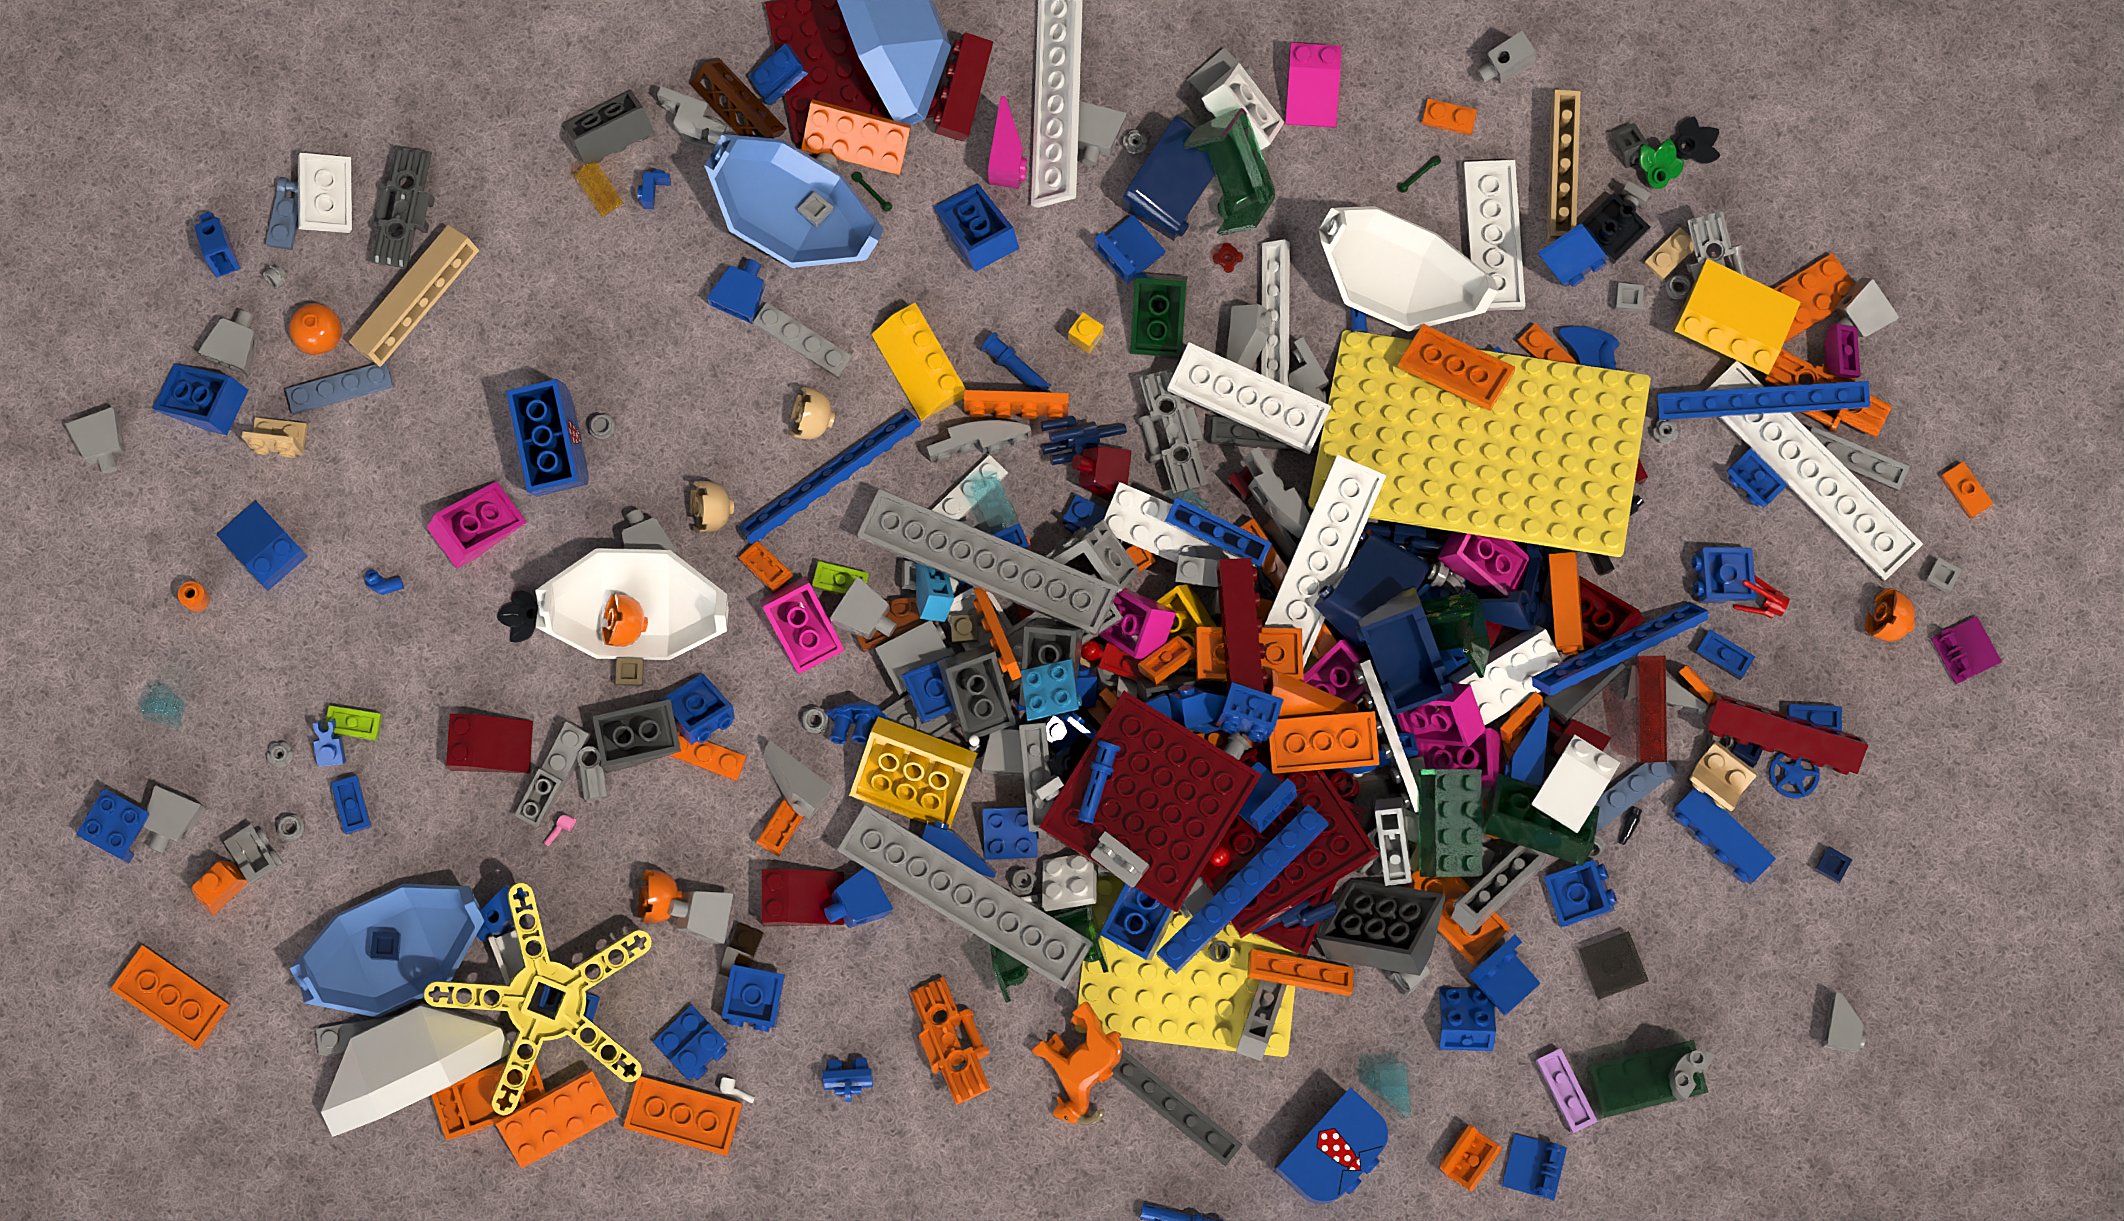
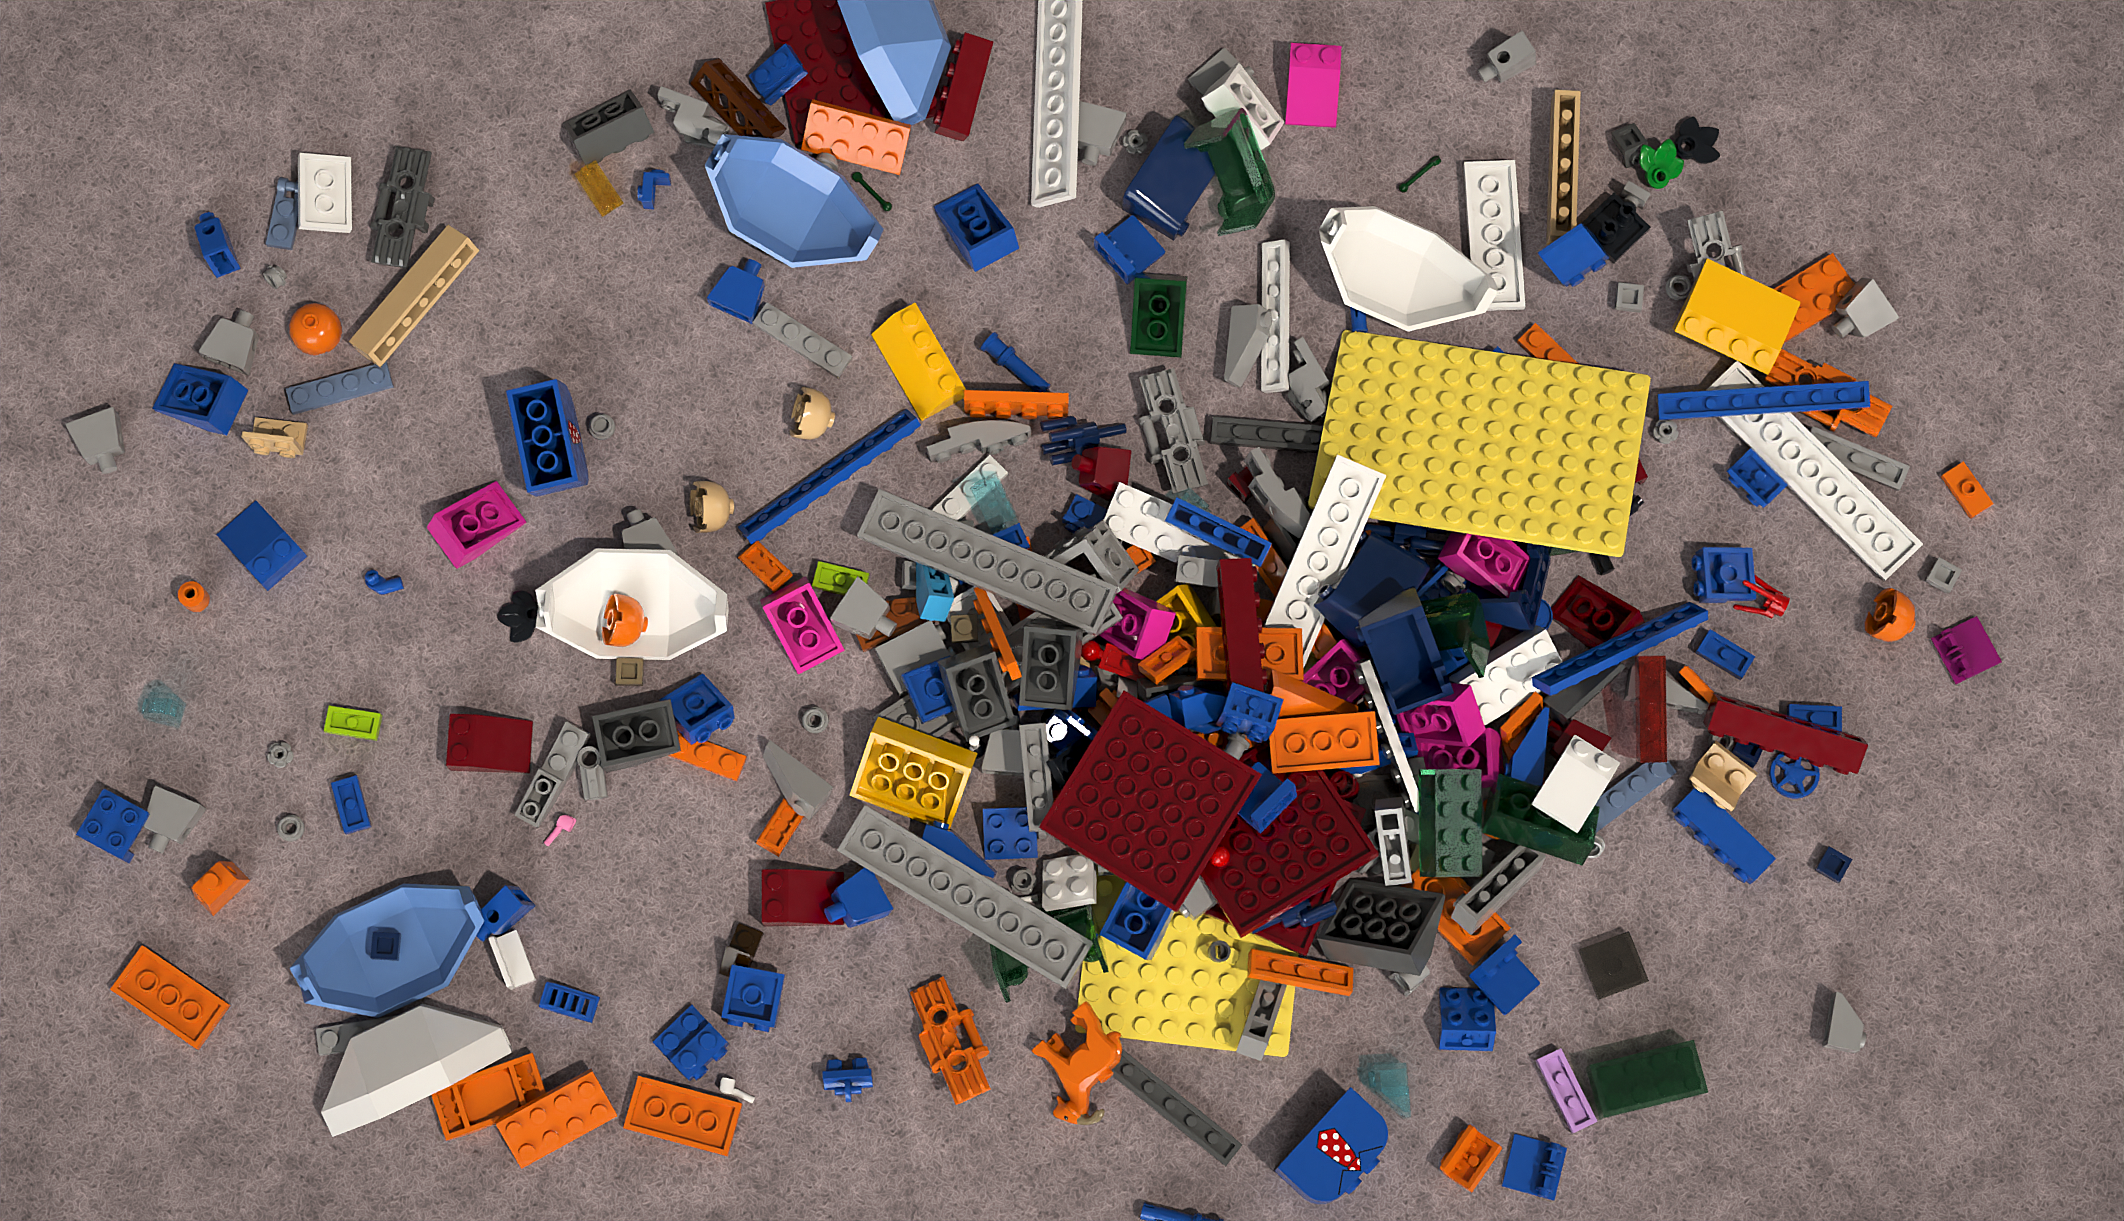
(252, 854): light grey cylinder -> none
(328, 747): plate -> none
(537, 1027): light yellow beam -> none
(656, 896): orange cylinder -> none
(703, 915): light grey torso -> none
(815, 209): light grey tile -> none
(860, 713): blue connector -> none
(1006, 160): dark pink slope -> none
(1049, 788): plate -> none
(1050, 690): dark azure hinge -> none
(1085, 333): yellow brick -> none
(1101, 769): blue pin -> none
(1119, 860): light grey bracket -> none
(1228, 250): clear red plate -> none
(1242, 889): blue plate -> none
(1249, 398): white plate -> none
(1265, 584): black piece -> none
(1437, 574): light grey plate -> none
(1449, 116): orange plate -> none
(1456, 367): orange plate -> none
(1566, 602): orange slope -> none
(1580, 893): blue plate -> none
(1591, 346): blue arm -> none
(1631, 821): black piece -> none
(1670, 254): tan plate -> none
(1683, 1070): light grey cylinder -> none
(1842, 351): magenta slope -> none

